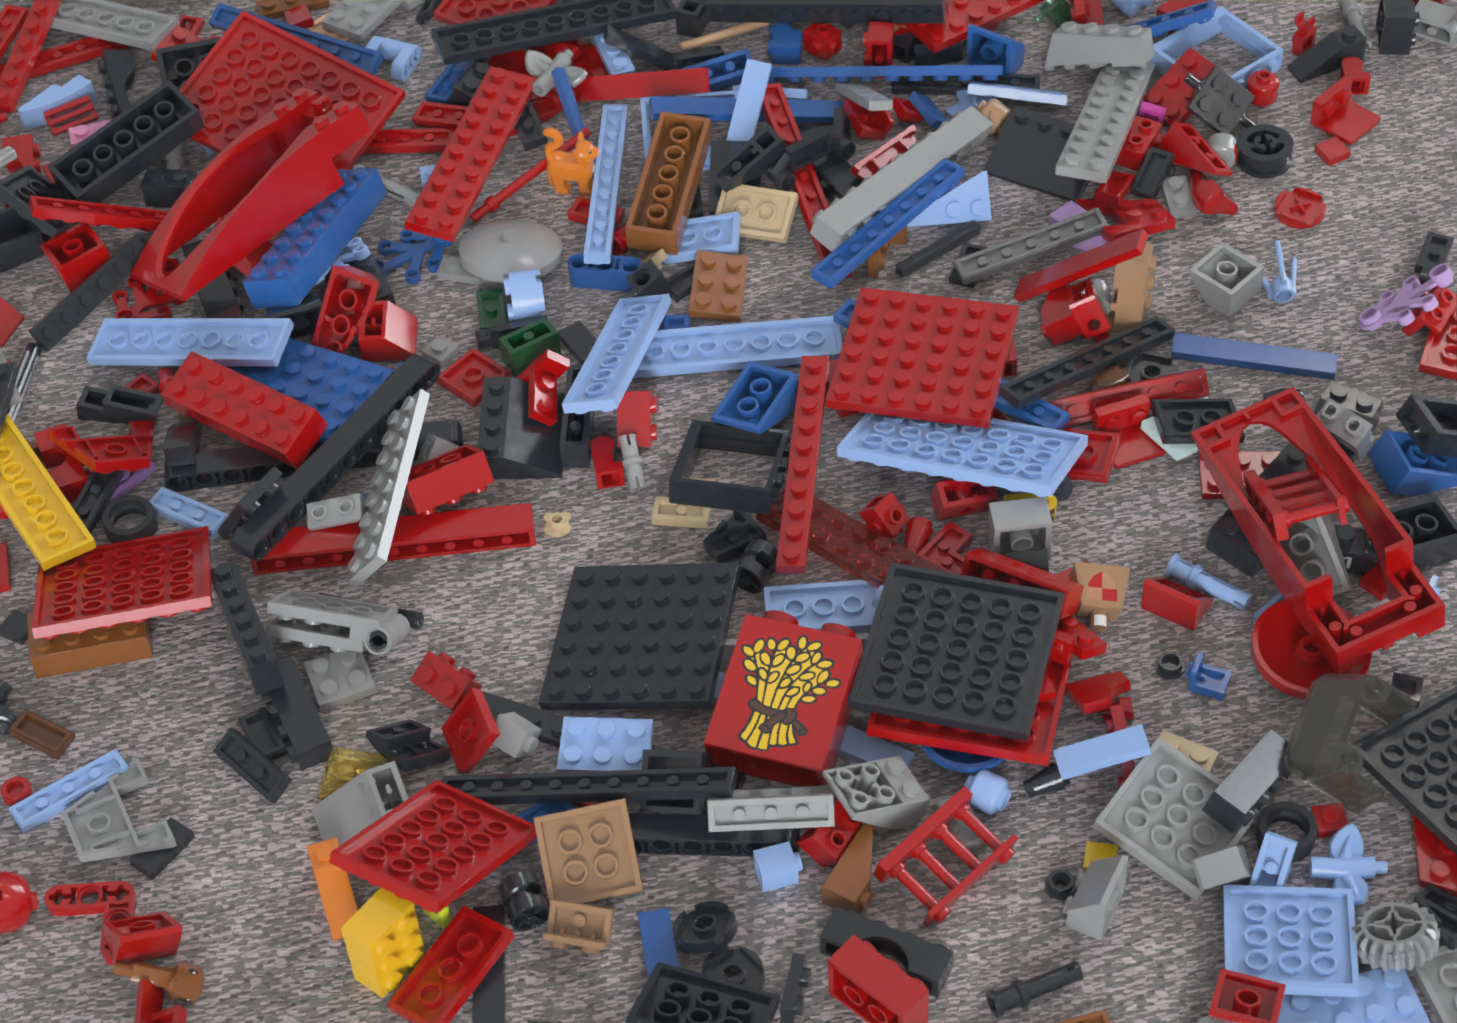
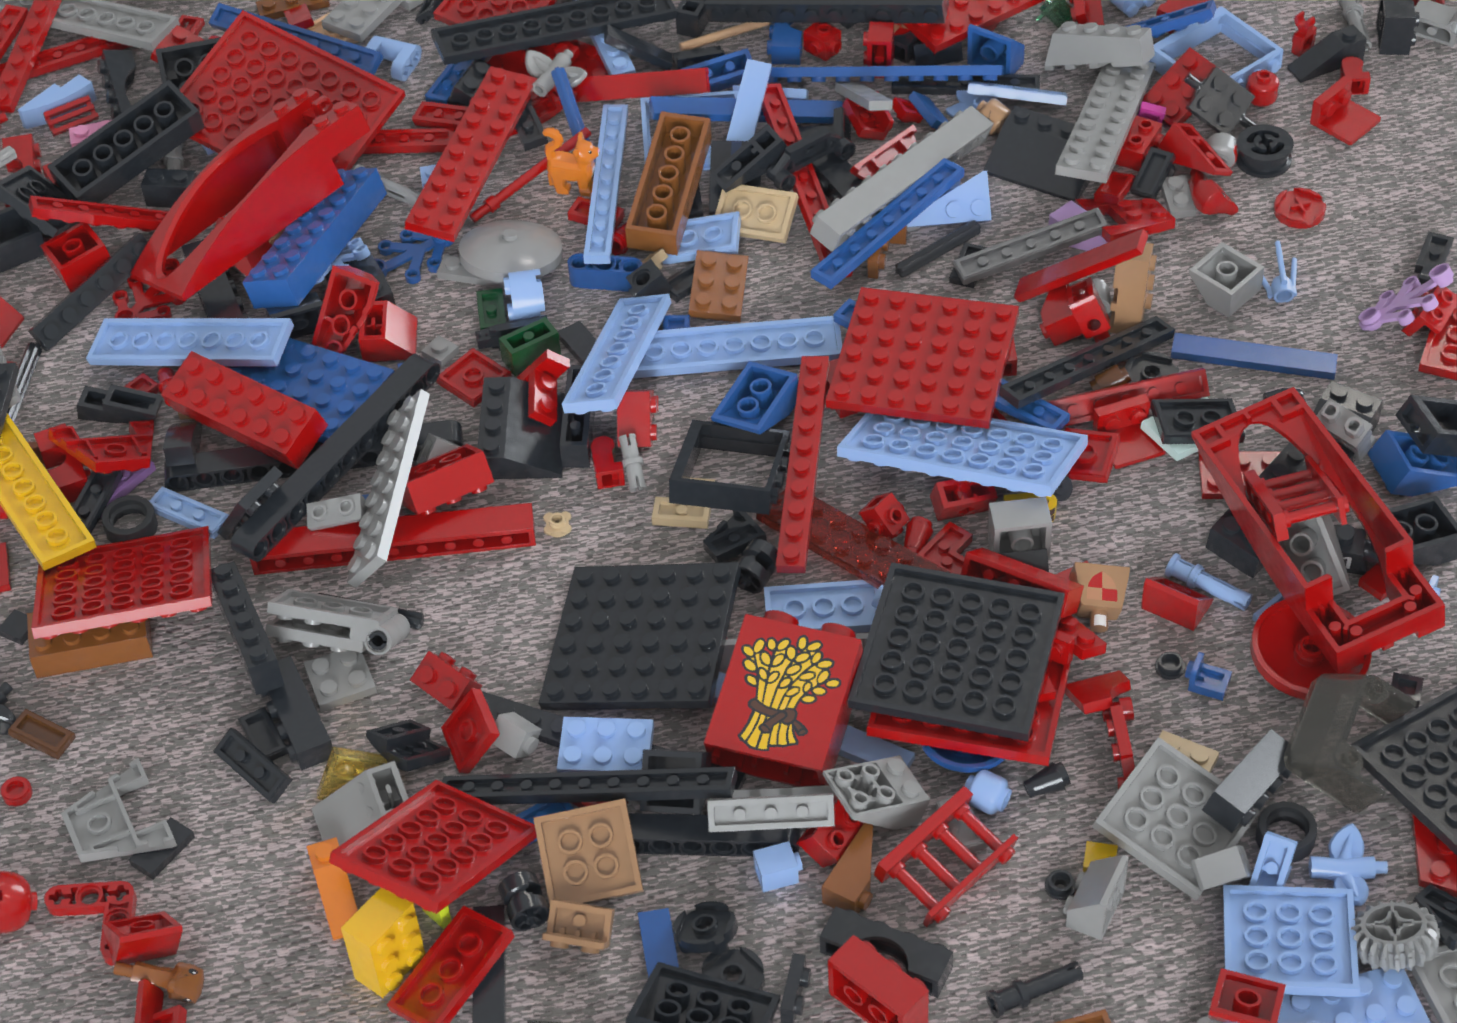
(66, 791): light blue tile -> none
(1102, 752): light blue tile -> none
(1329, 819): red plate -> none
(1332, 151): red tile -> none

